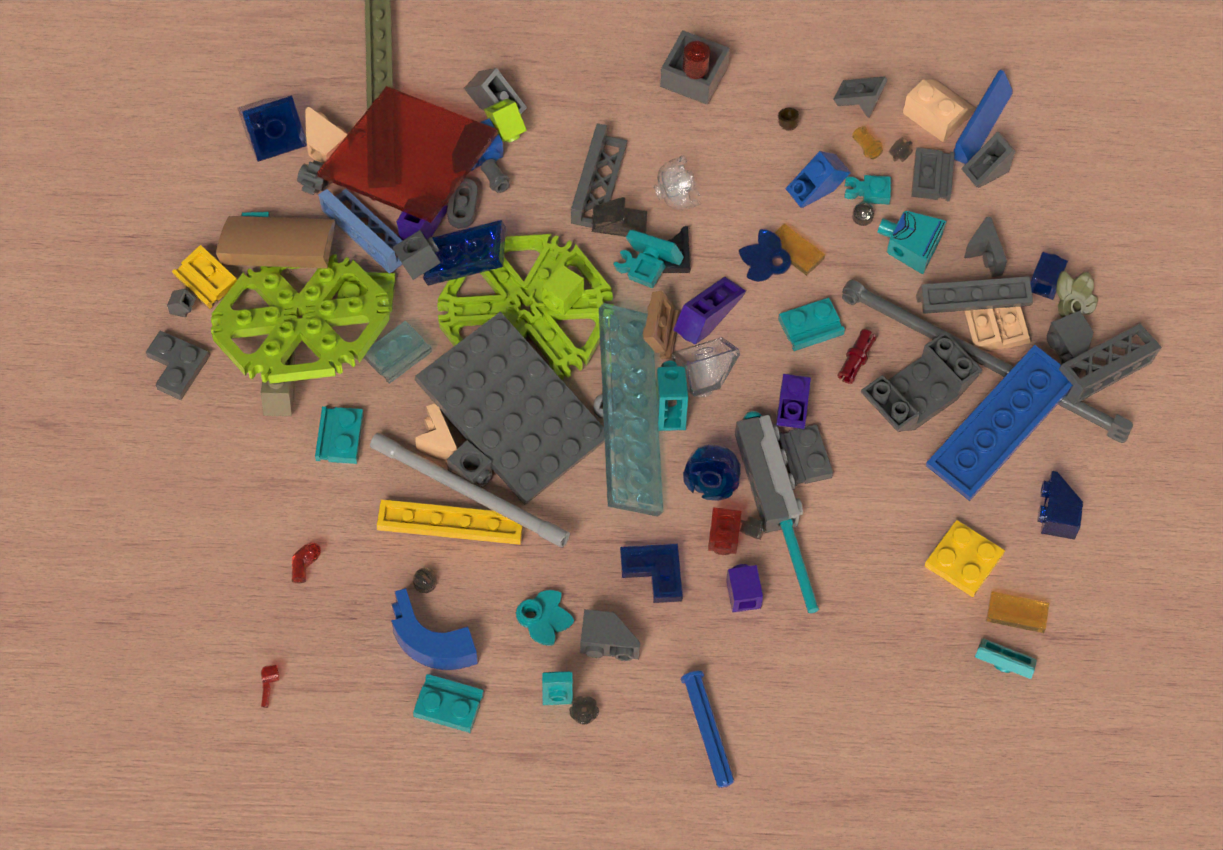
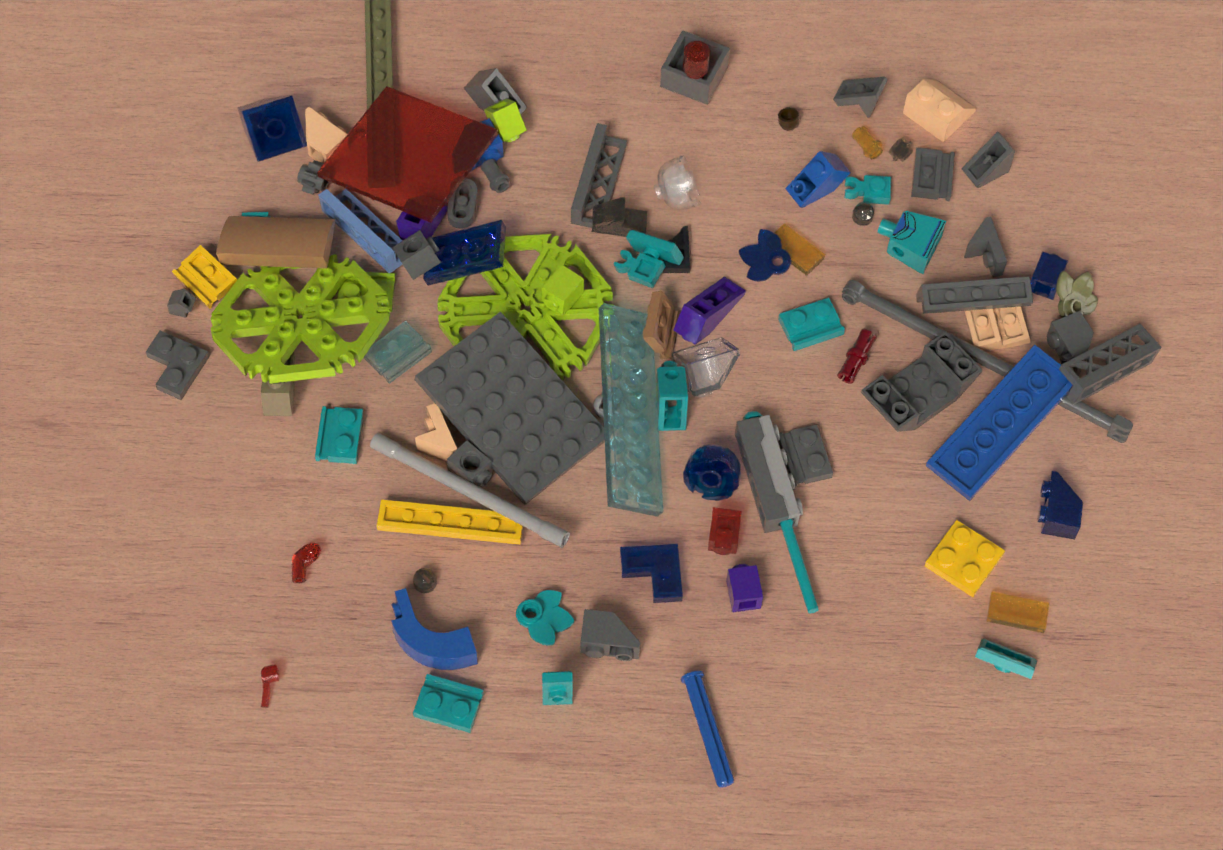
(587, 716): clear smoke plate -> none
(753, 528): clear smoke plate -> none
(793, 401): dark purple slope -> none
(983, 118): blue slope -> none

